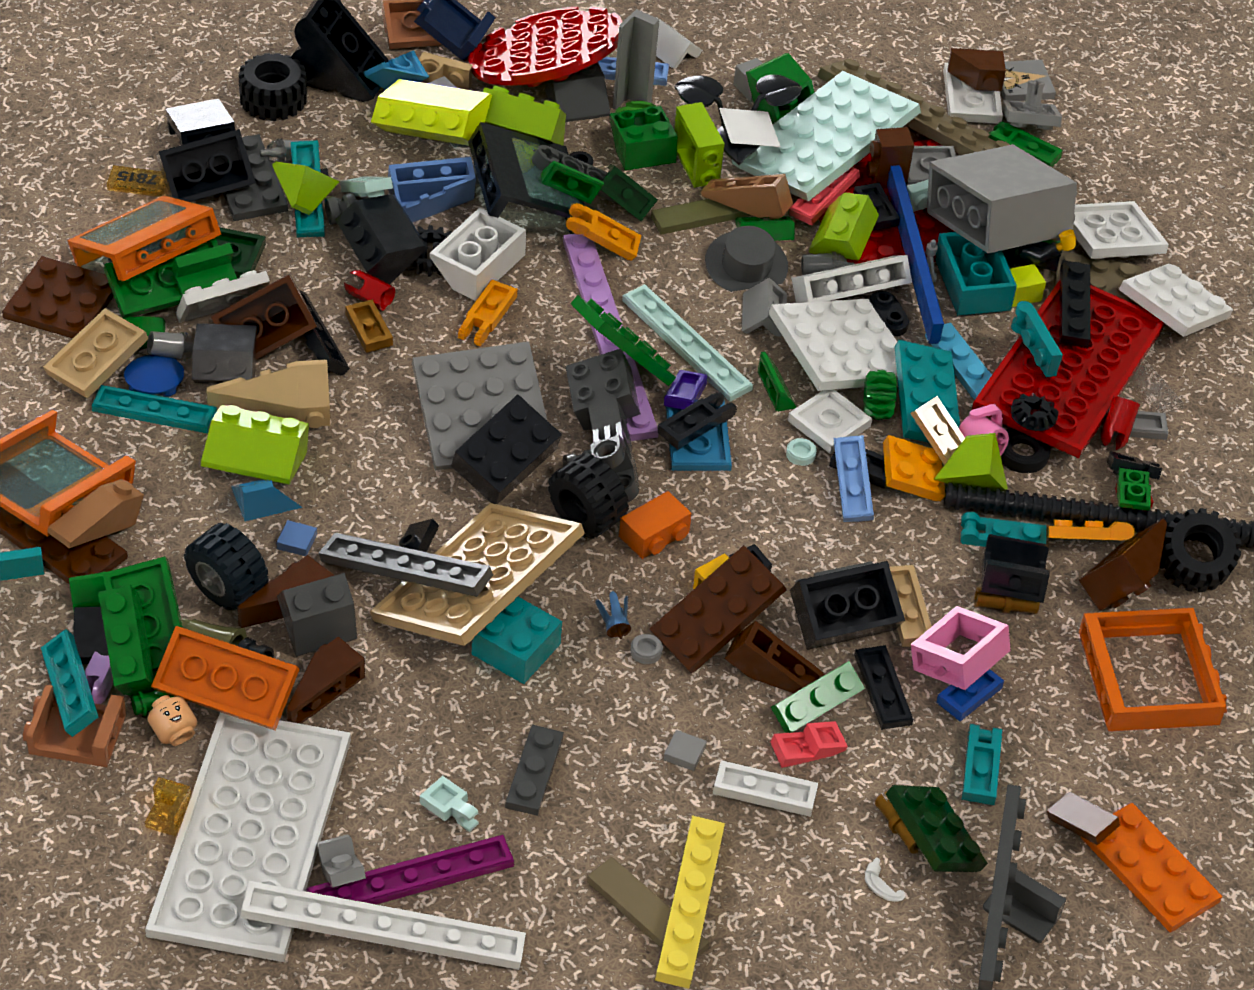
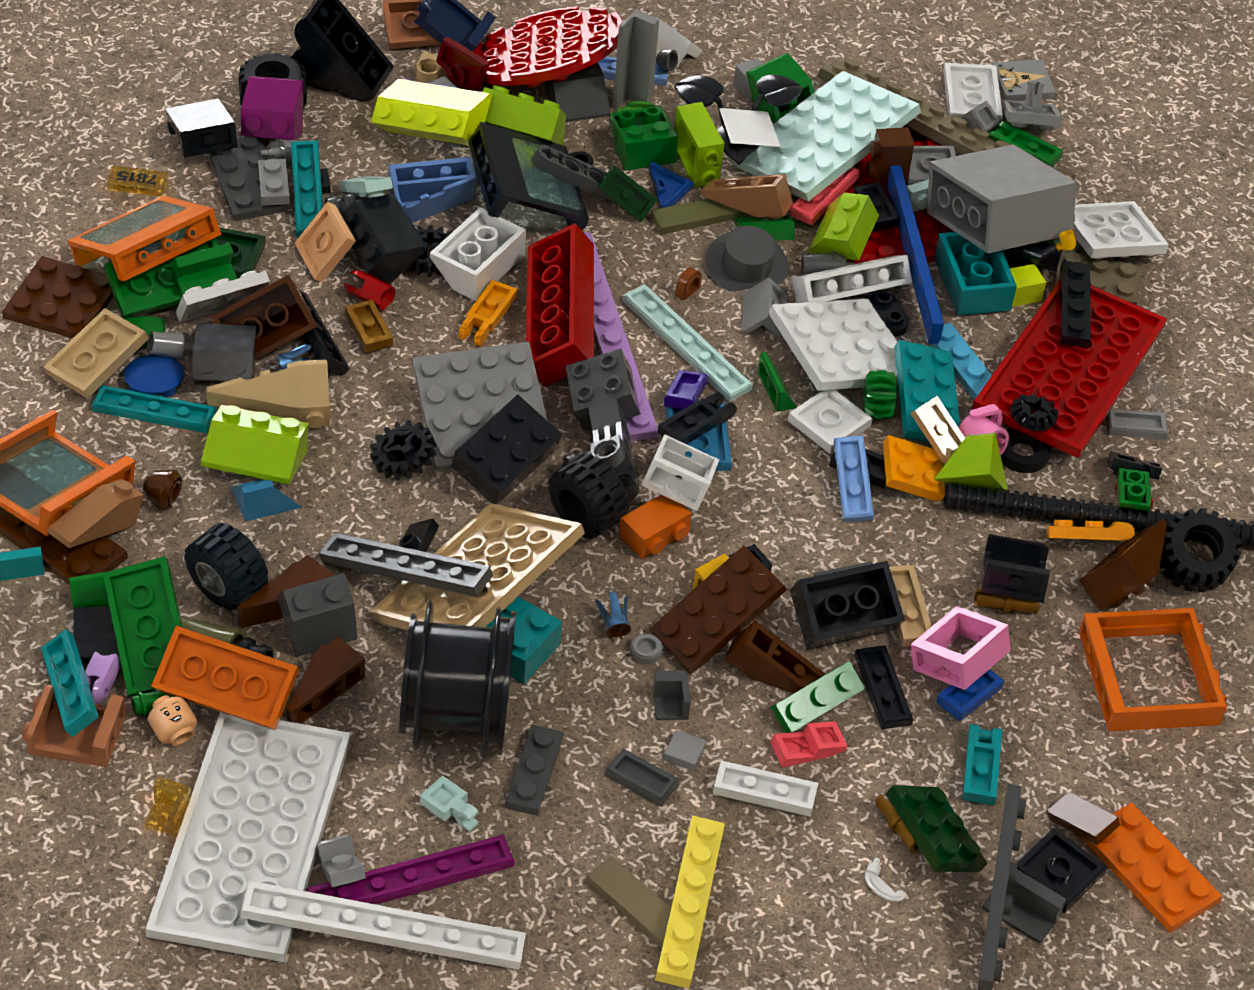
(126, 639): green brick -> none
(163, 488): none -> reddish brown cone
(206, 167): black slope -> none
(272, 108): none -> magenta slope
(273, 182): none -> light grey plate
(285, 358): none -> flat silver piece
(296, 538): medium blue tile -> none
(303, 185): lime slope -> none
(325, 242): none -> light nougat plate
(402, 67): dark azure slope -> none
(403, 450): none -> black gear
(457, 678): none -> black wheel
(462, 66): none -> dark red tile
(560, 302): none -> red brick
(571, 181): green slope -> none
(604, 231): light orange hinge -> none
(624, 338): green plate -> none
(642, 777): none -> dark grey tile
(667, 59): none -> dark grey hinge
(668, 185): none -> blue tile
(671, 461): none -> white window
(671, 695): none -> dark grey panel
(688, 283): none -> dark orange tile
(801, 451): light aqua tile -> none
(931, 251): white piece -> none
(978, 68): reddish brown slope -> none
(982, 117): none -> light grey slope
(1019, 530): teal plate -> none
(1037, 338): teal plate -> none
(1062, 867): none -> black plate
(1120, 420): red piece -> none
(1176, 299): white plate -> none

